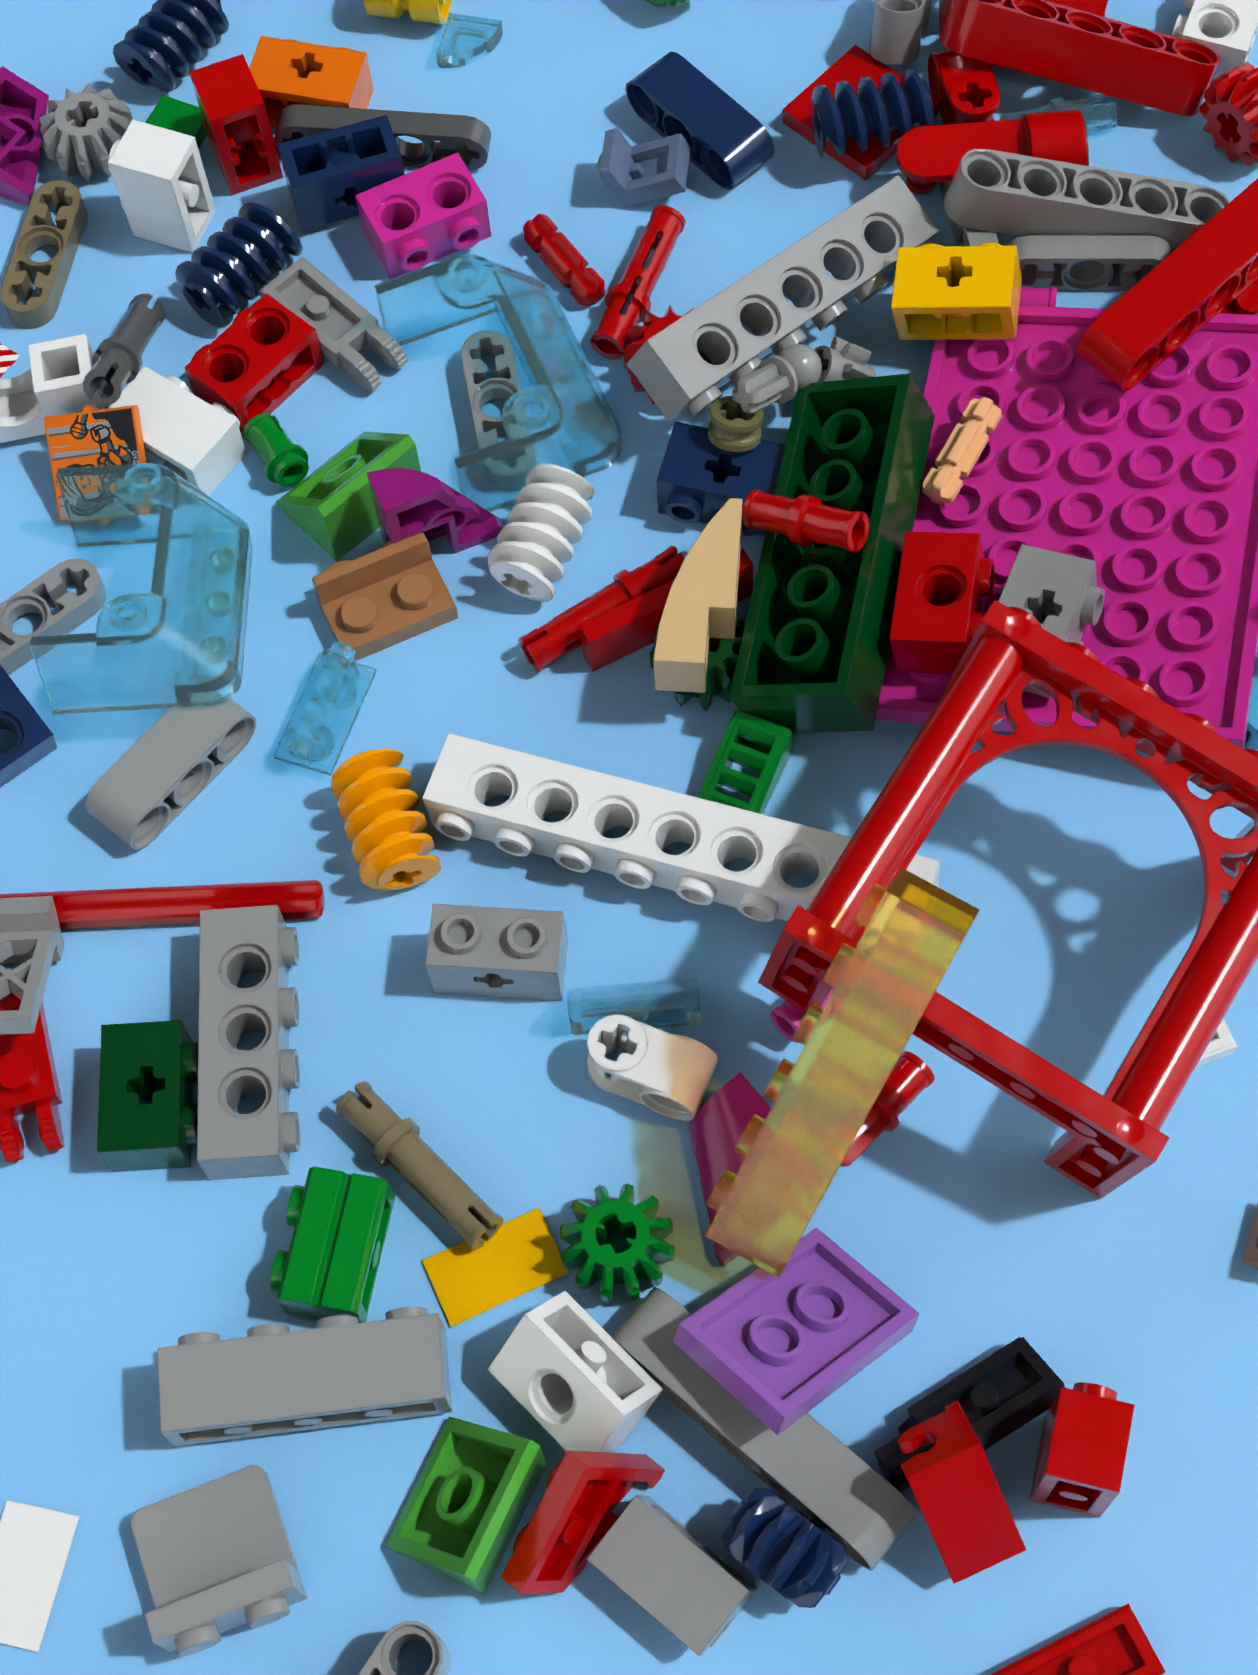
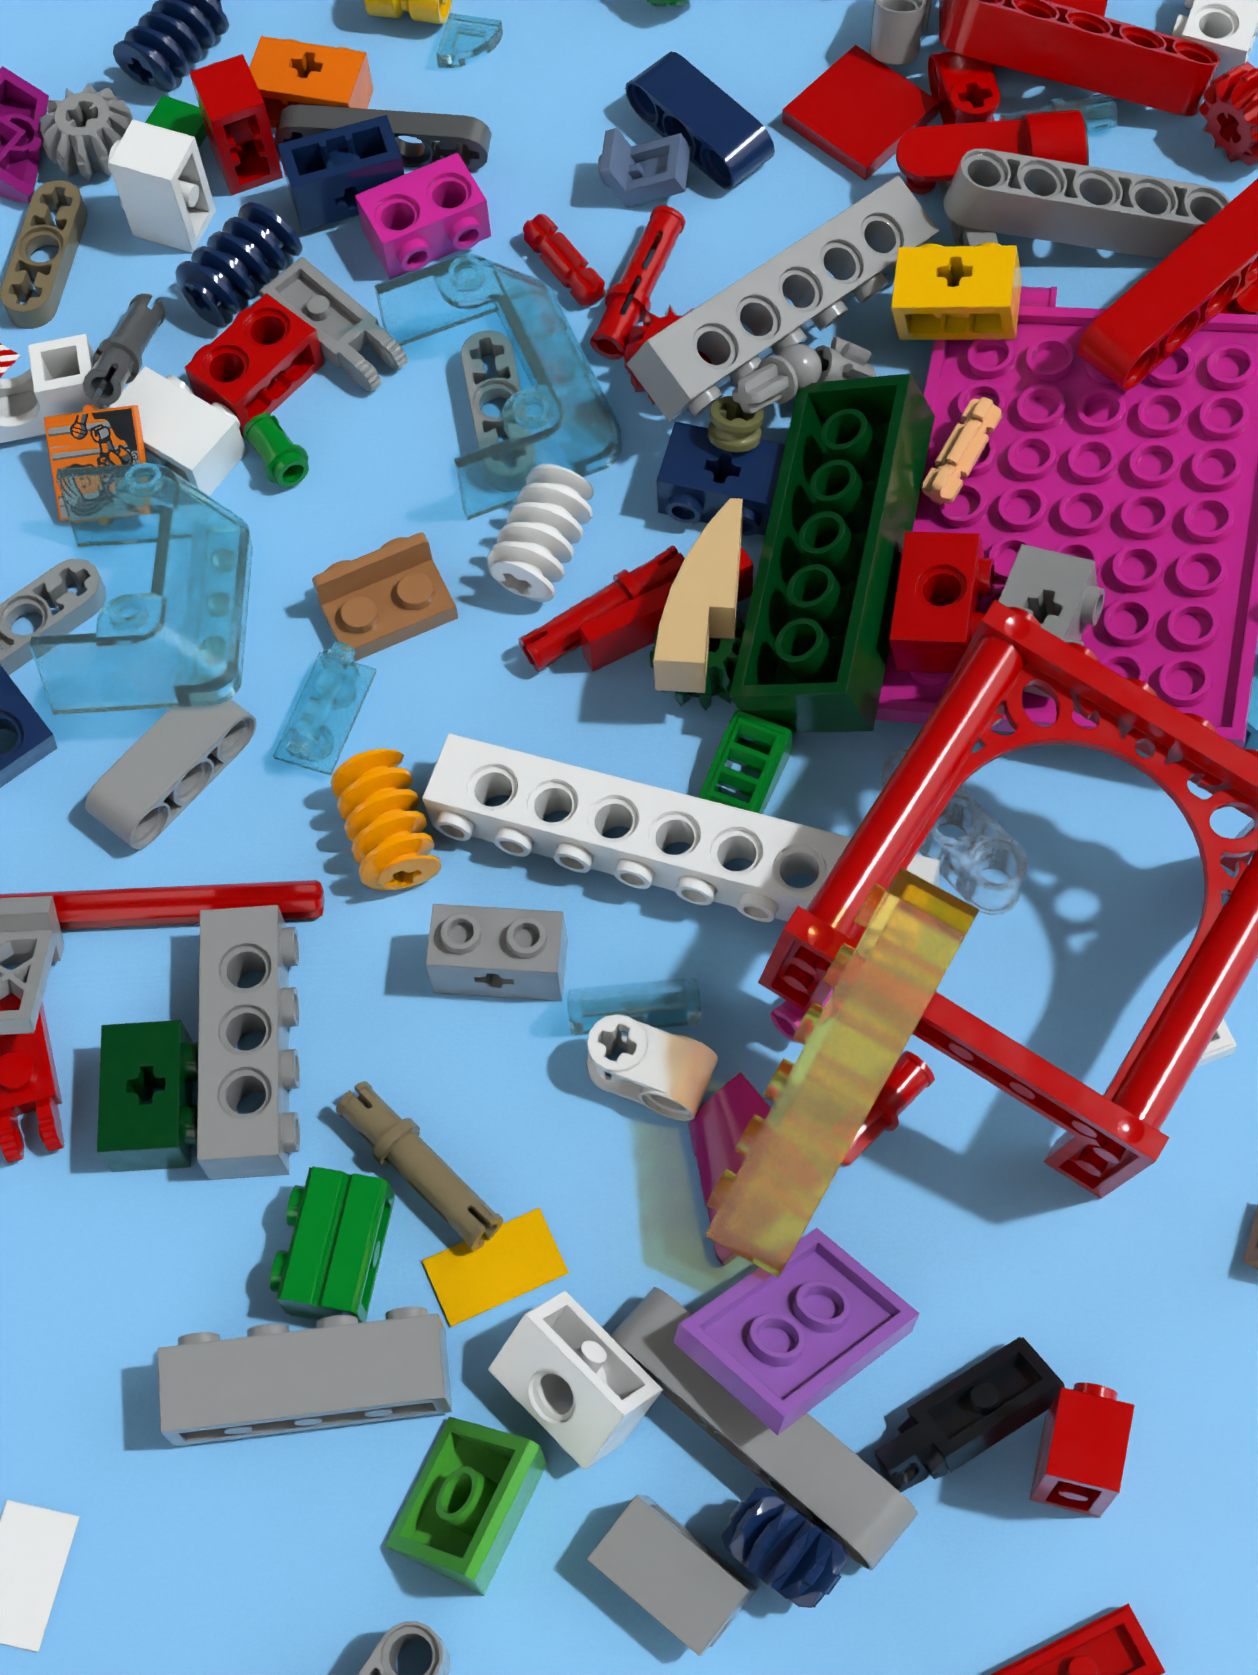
(216, 1561): light grey bracket -> none
(336, 499): bright green slope -> none
(418, 503): magenta slope -> none
(574, 1517): red wing -> none
(598, 1259): green gear -> none
(805, 520): red pin -> none
(869, 110): dark blue piece -> none
(959, 1494): red hinge -> none
(981, 848): none -> clear beam
(1121, 259): light grey beam -> none

